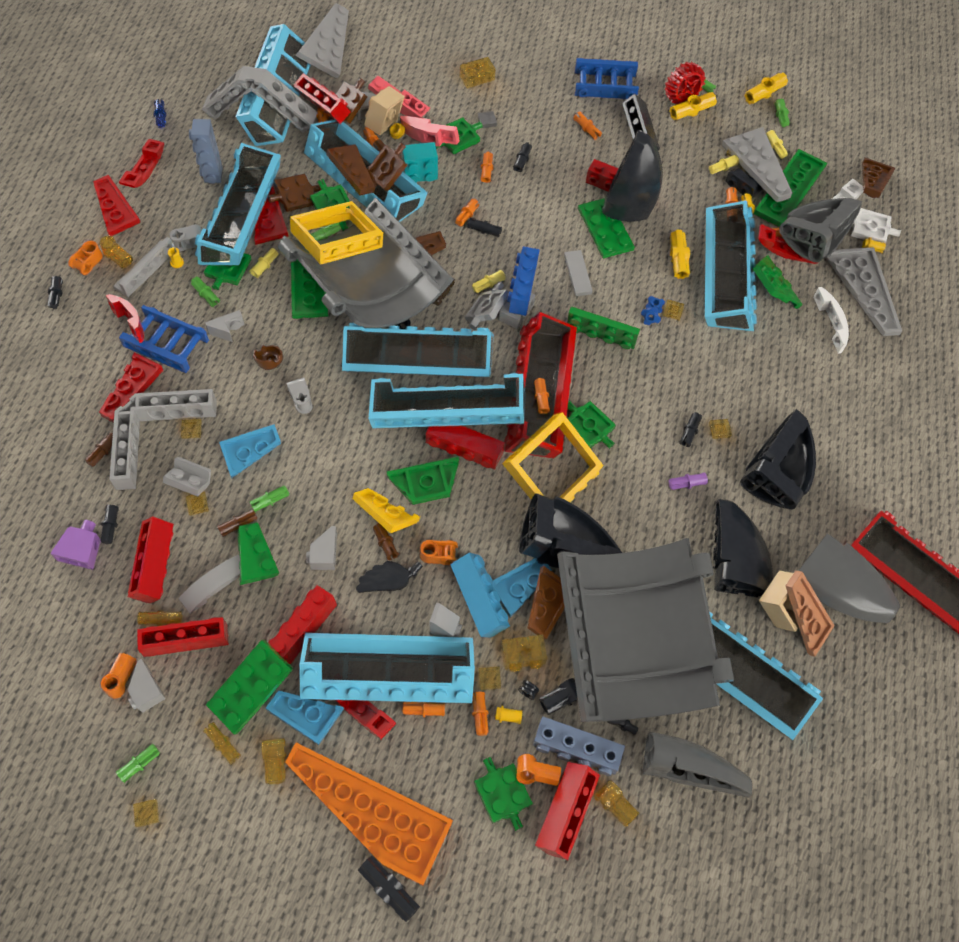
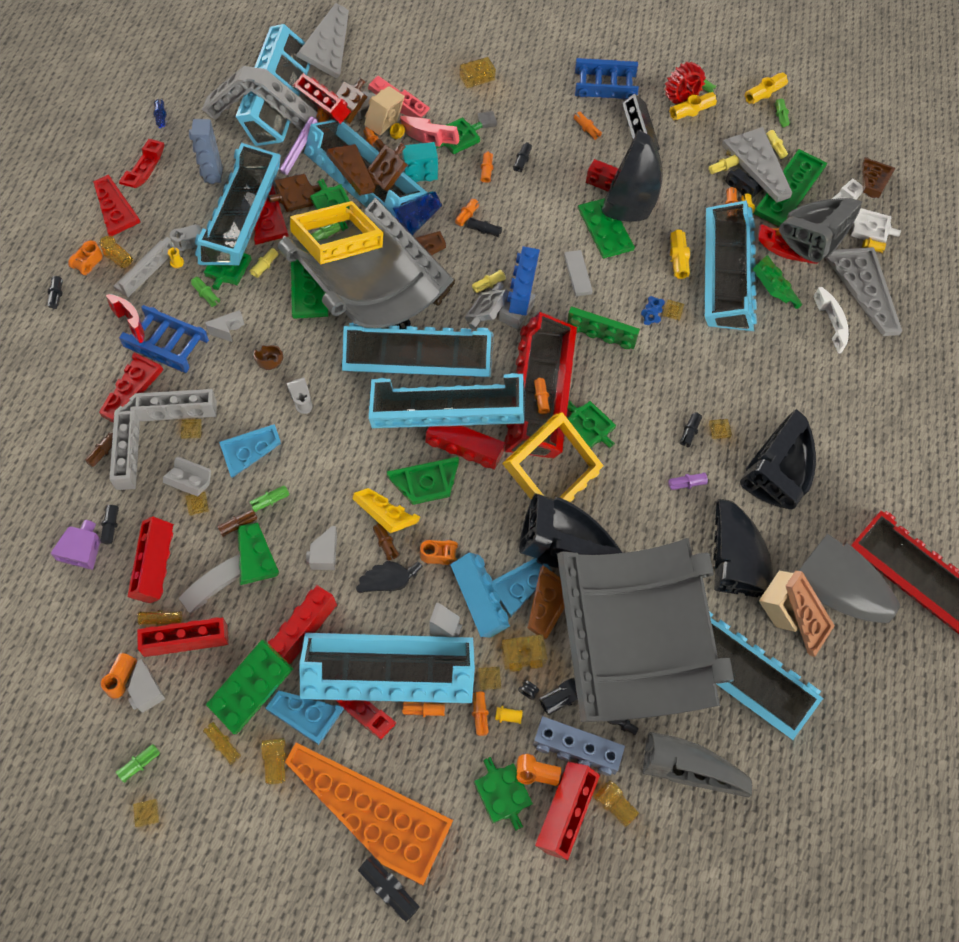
(297, 147): none -> lavender axle
(417, 212): none -> clear blue wing

